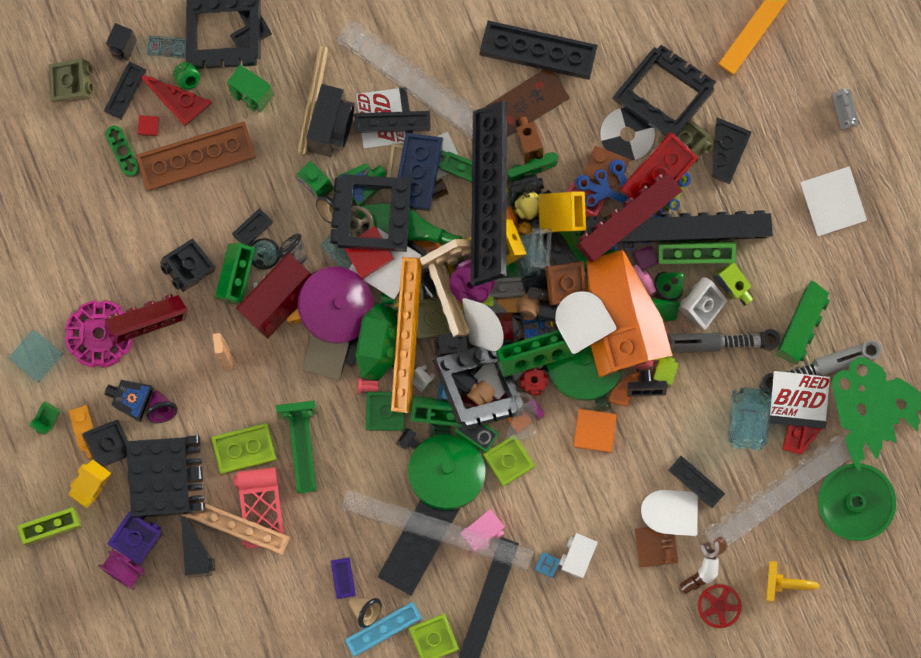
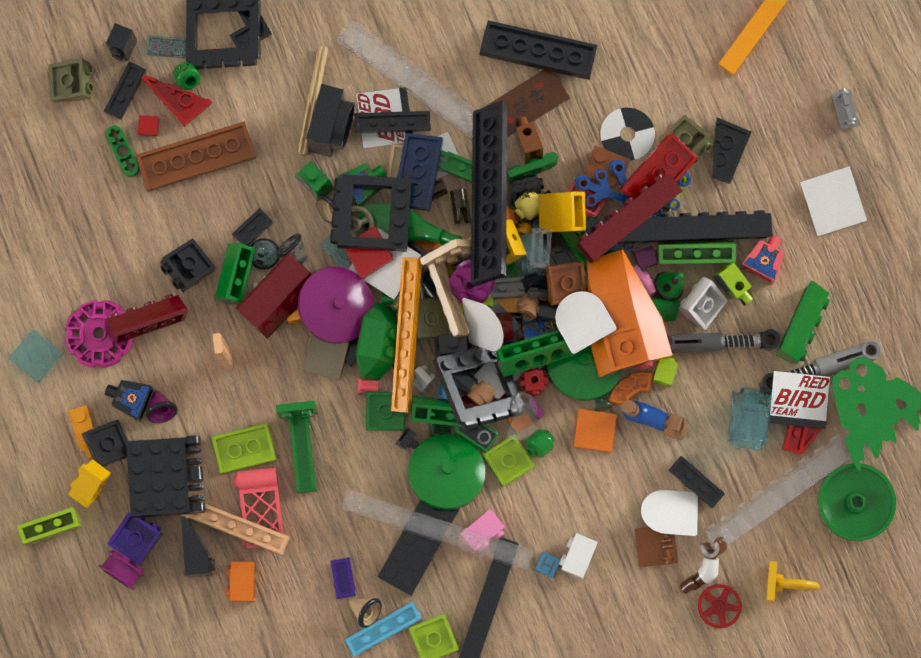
(45, 418): green bracket -> none
(241, 581): none -> orange brick
(250, 89): green brick -> none
(459, 203): none -> dark brown hinge
(539, 443): none -> green head
(646, 386): black tile -> none
(651, 416): none -> piece
(676, 67): black hinge -> none
(764, 260): none -> torso

